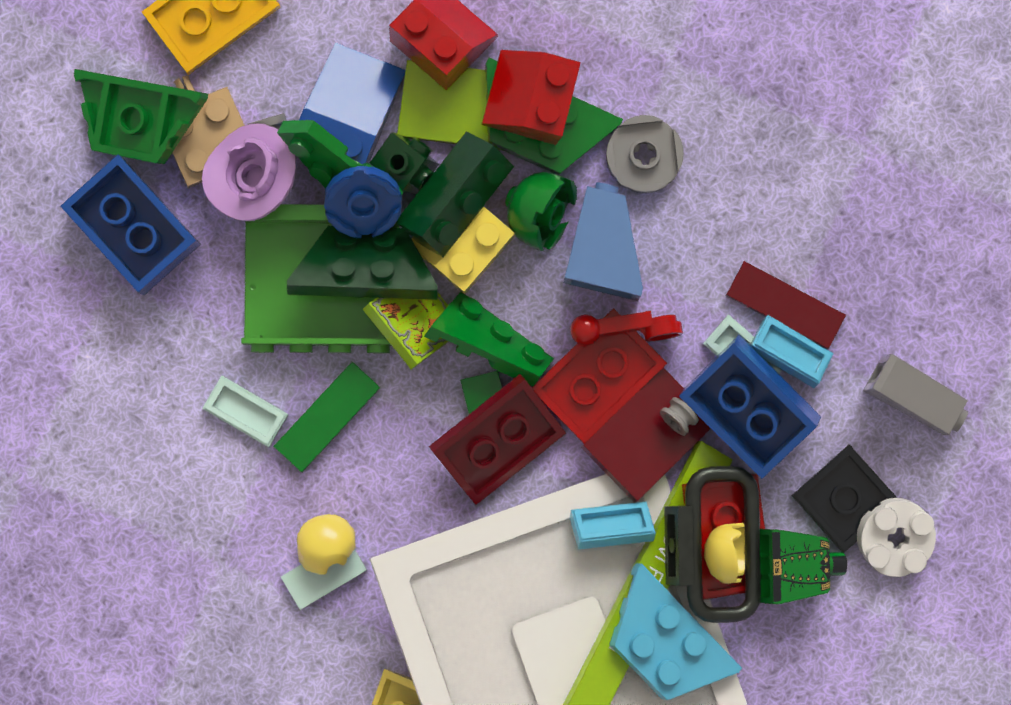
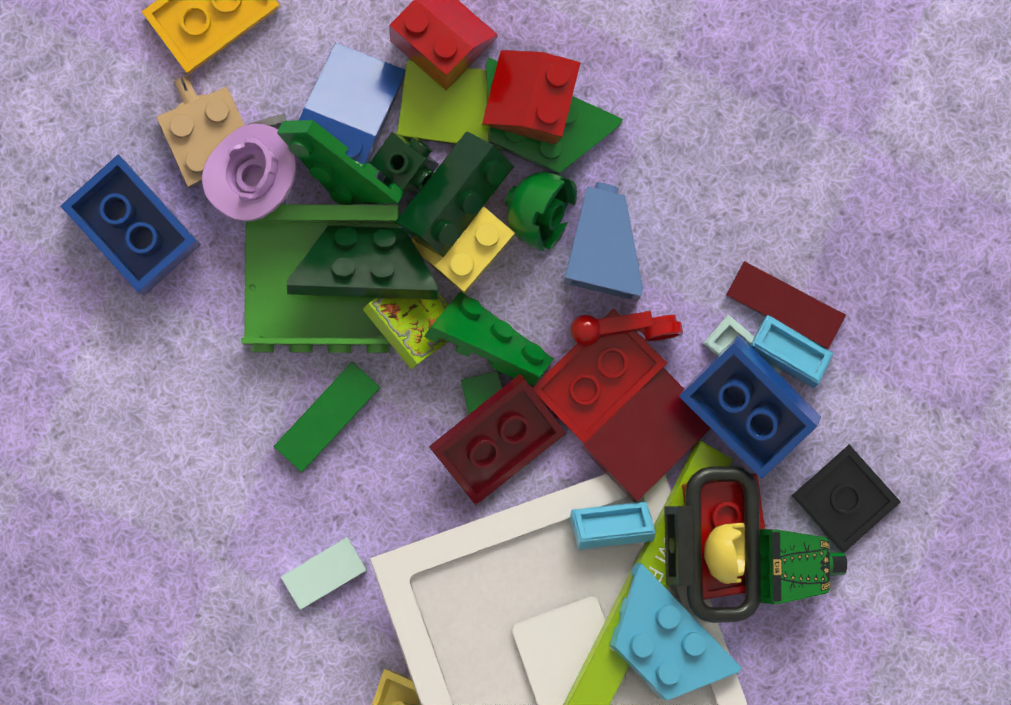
(136, 116): green wing -> none
(245, 411): light aqua tile -> none
(325, 542): light yellow hair -> none
(362, 201): blue tile -> none
(627, 141): light grey plate -> none
(679, 416): light grey bush -> none
(883, 520): white plate -> none
(916, 395): light grey slope -> none

